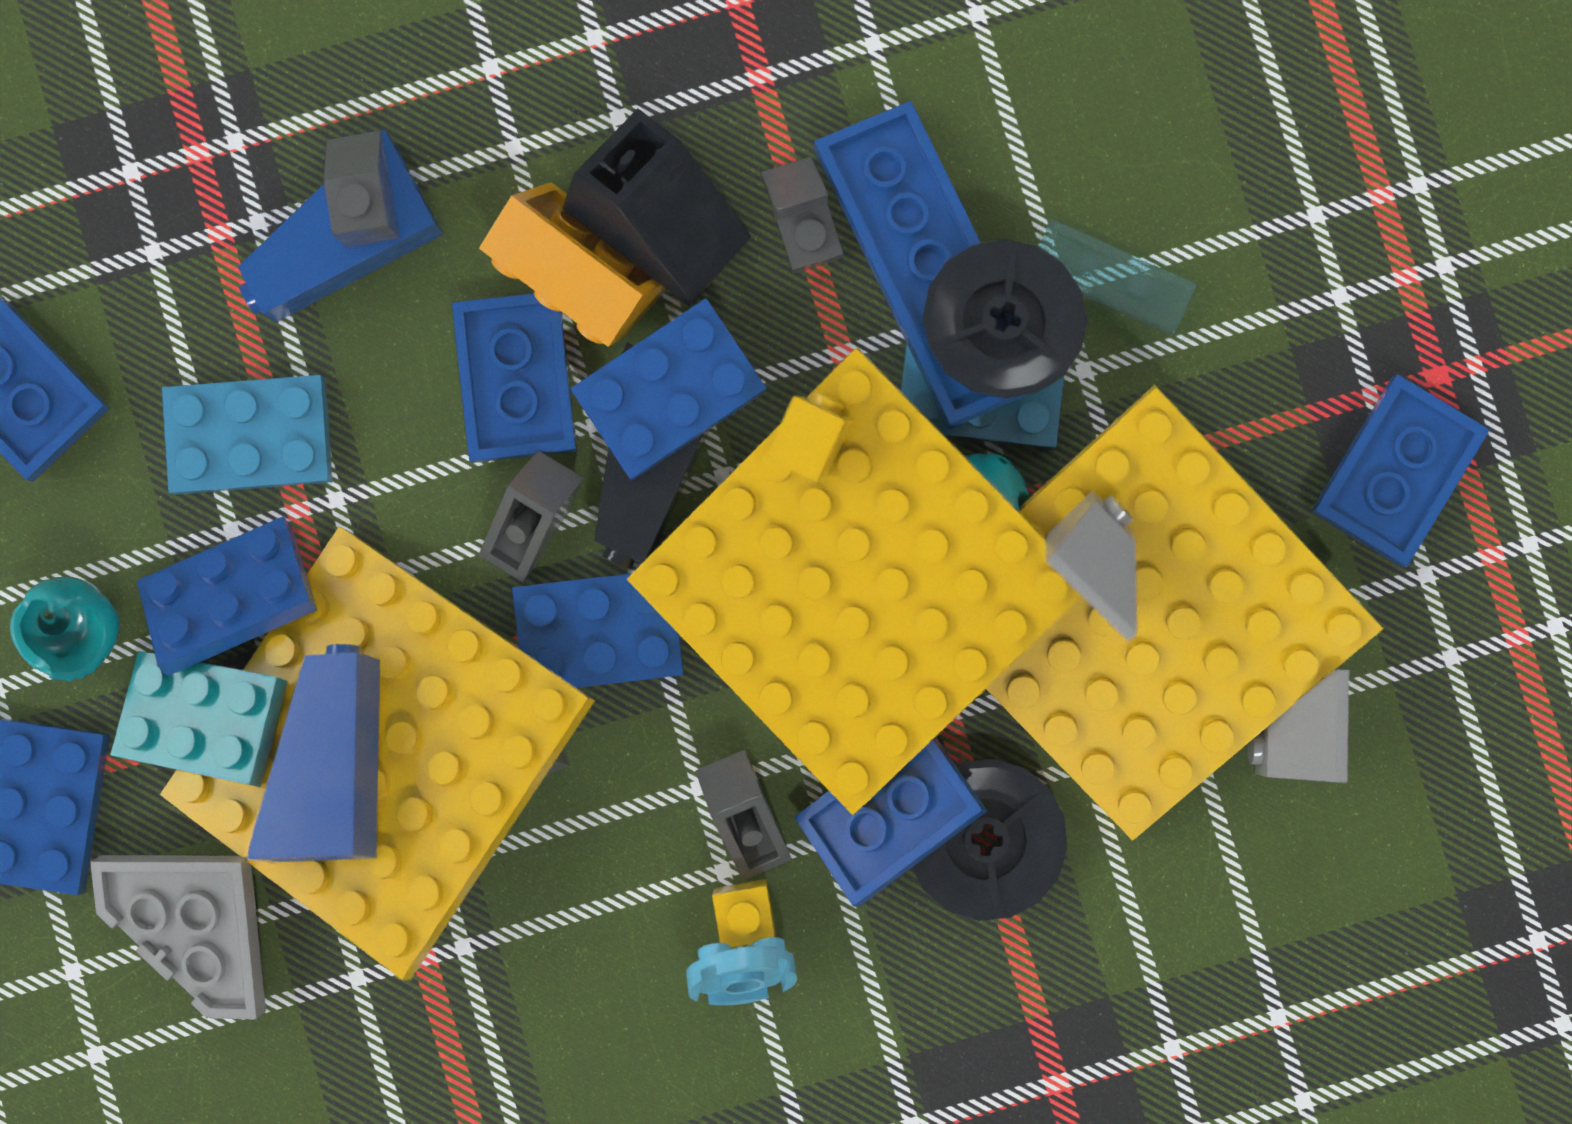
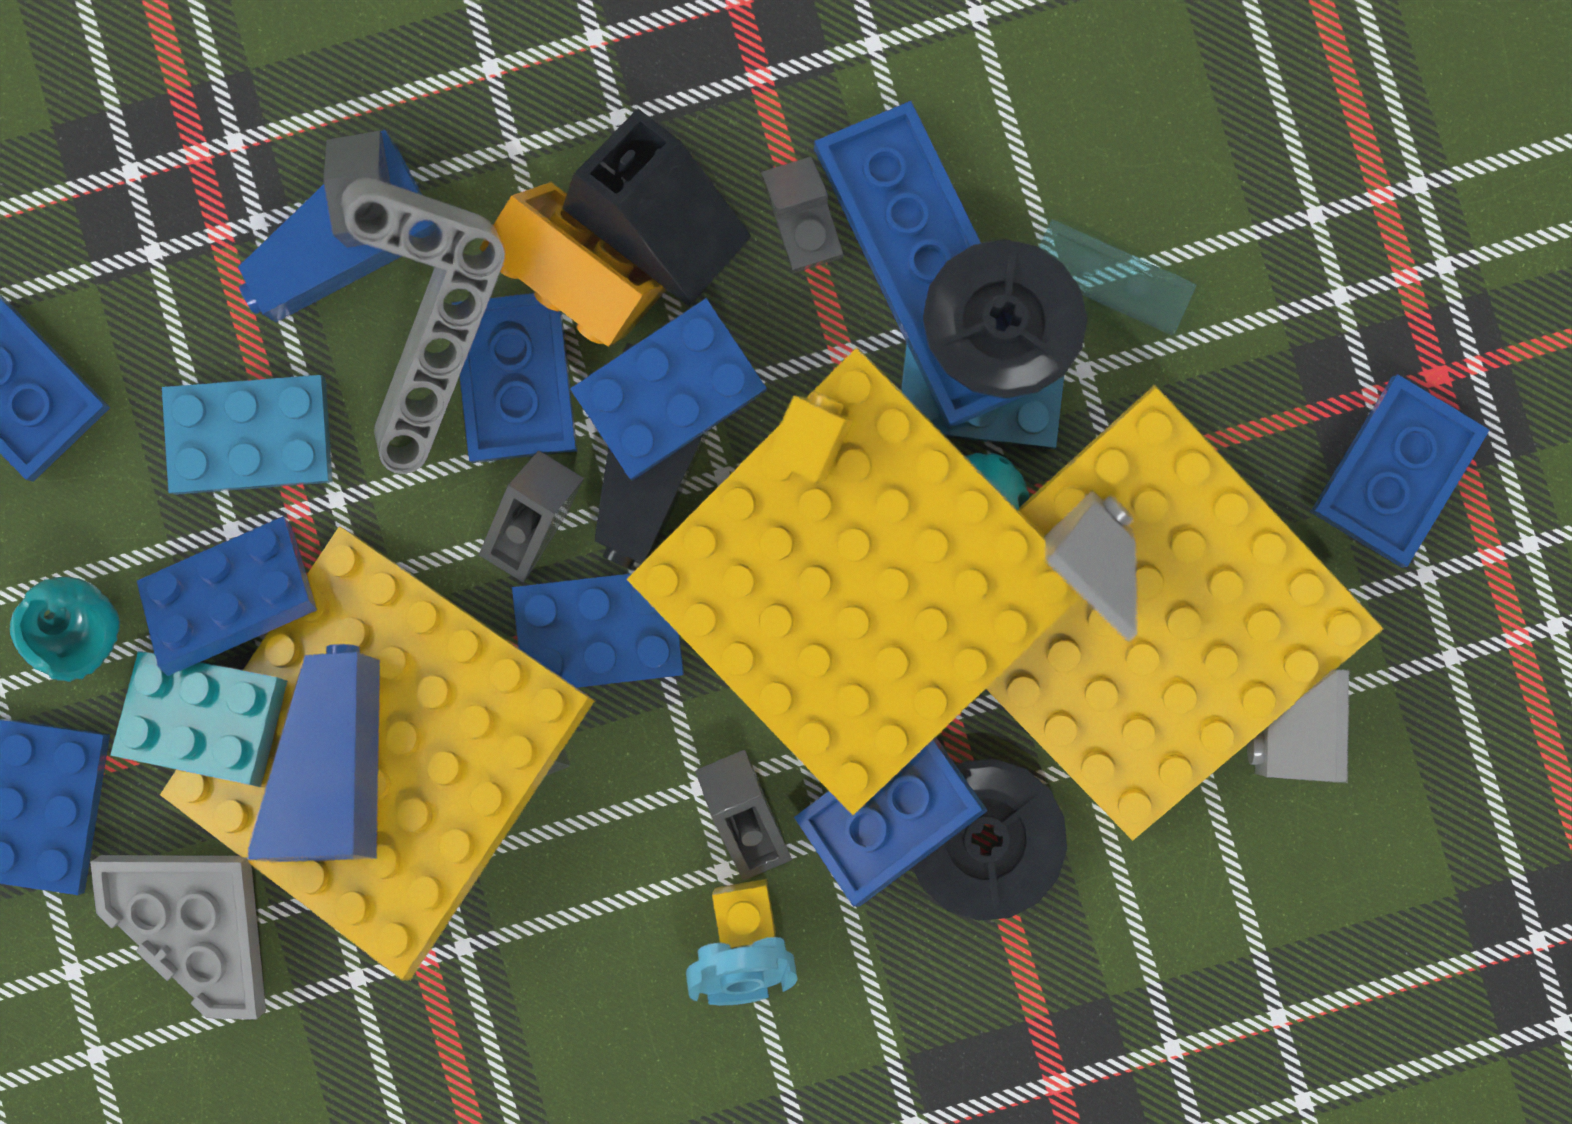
(435, 317): none -> light grey beam

